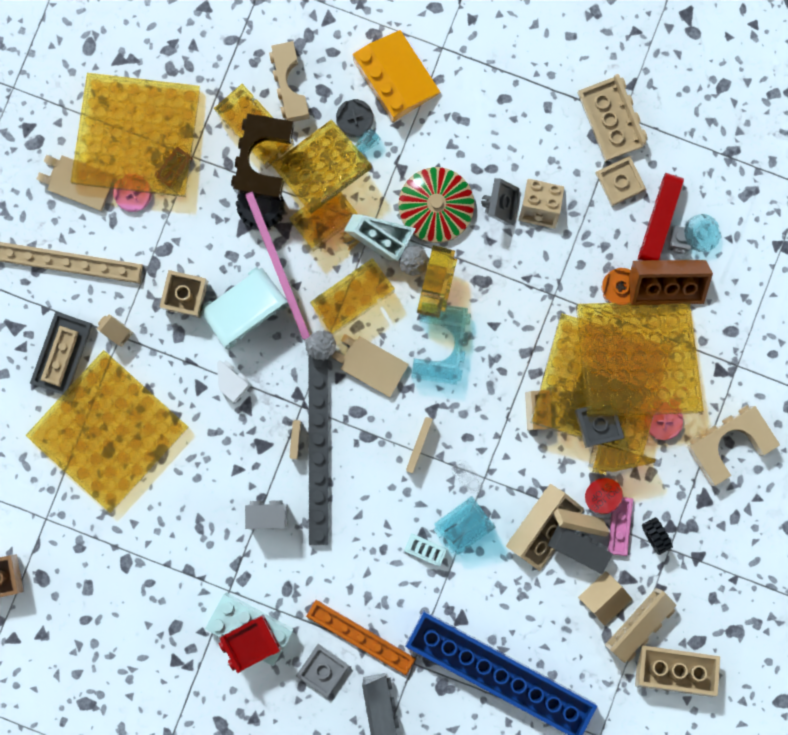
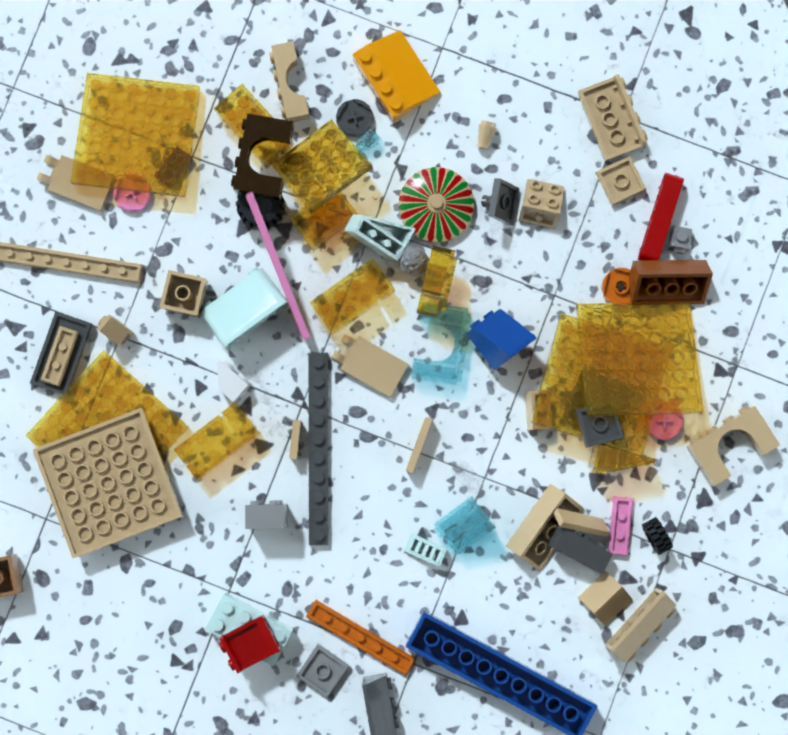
(107, 483): none -> tan plate
(217, 441): none -> clear yellow piece
(320, 345): light grey piece -> none
(485, 133): none -> tan cone
(499, 337): none -> blue slope
(603, 496): red piece -> none
(678, 671): tan slope -> none
(702, 233): clear light blue tile -> none

